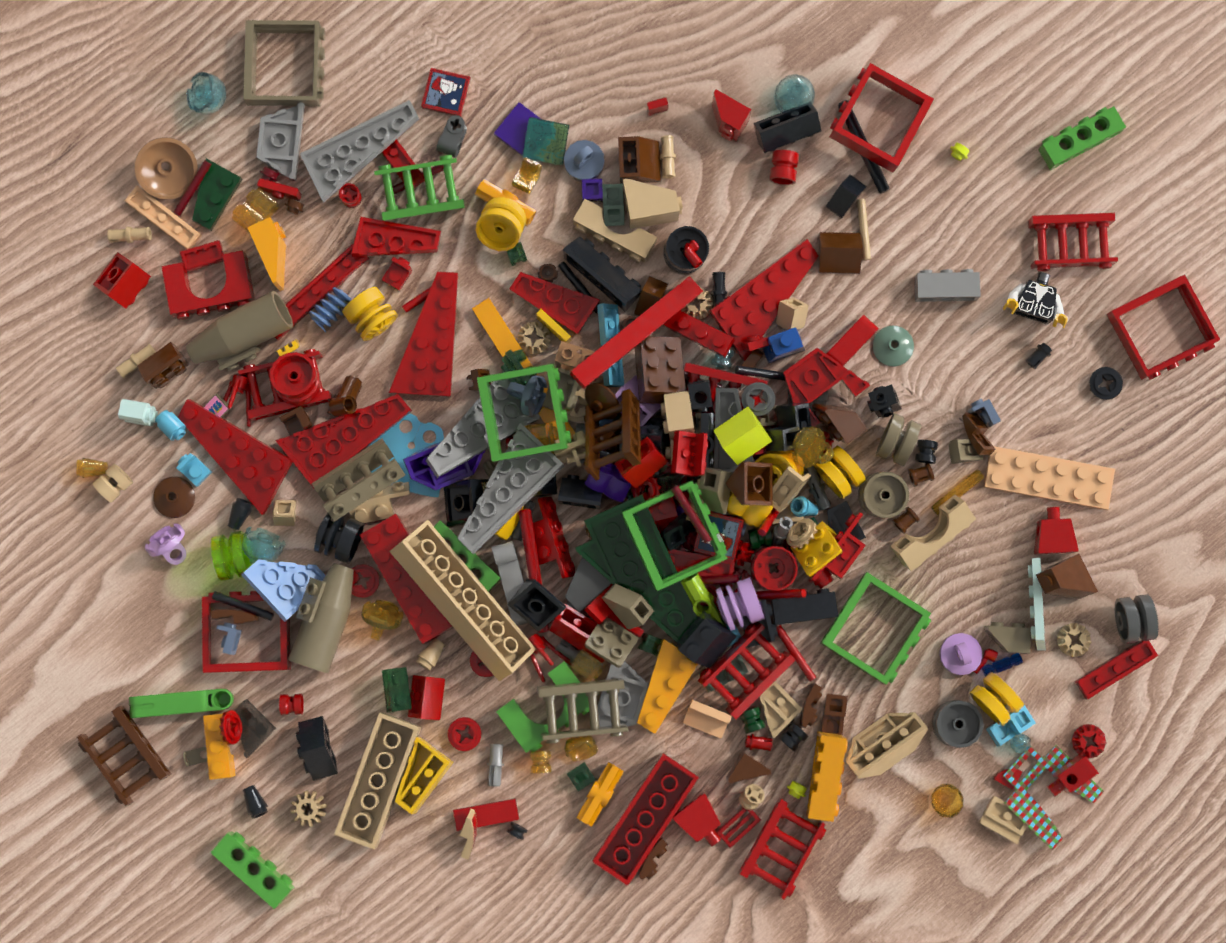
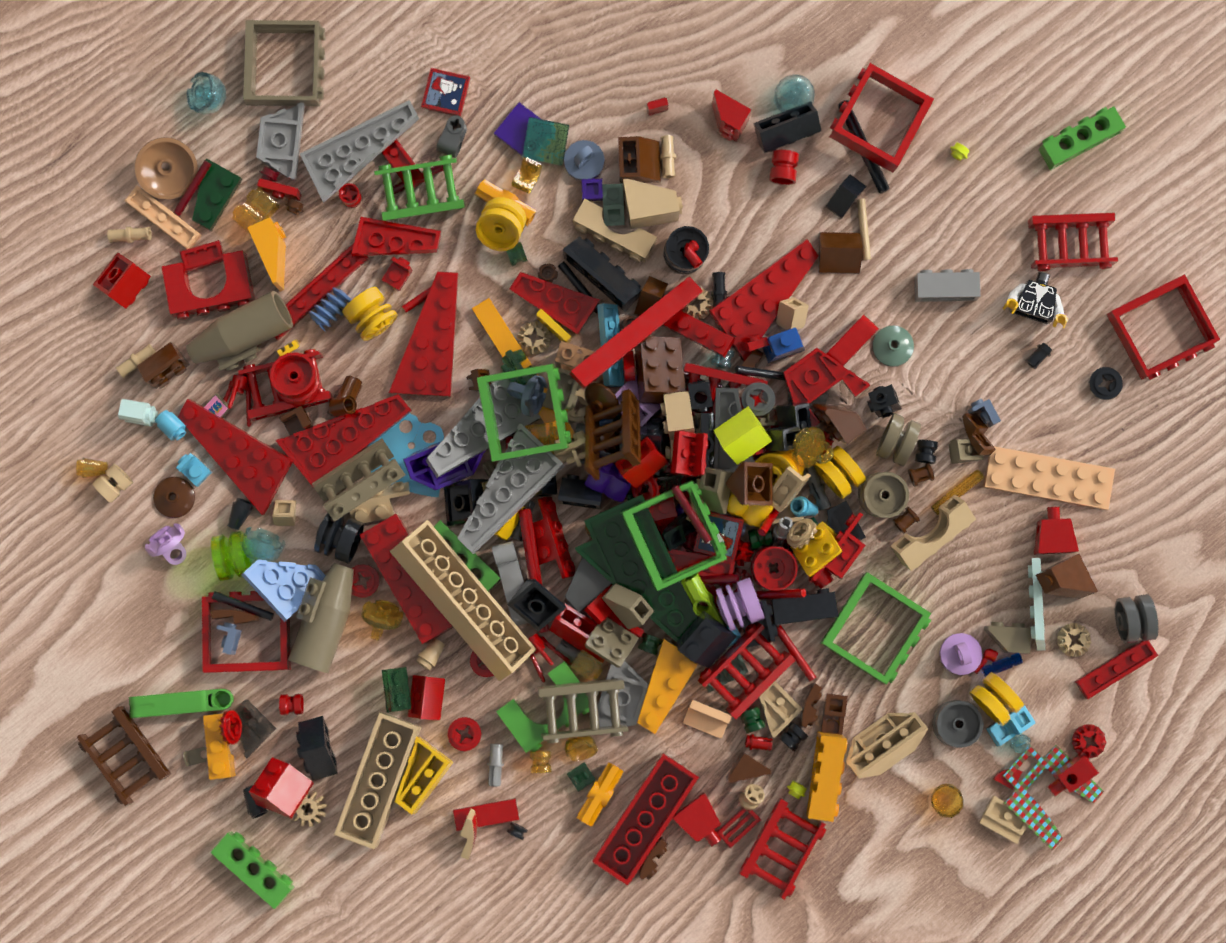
(280, 788): none -> slope
(629, 368): none -> red beam

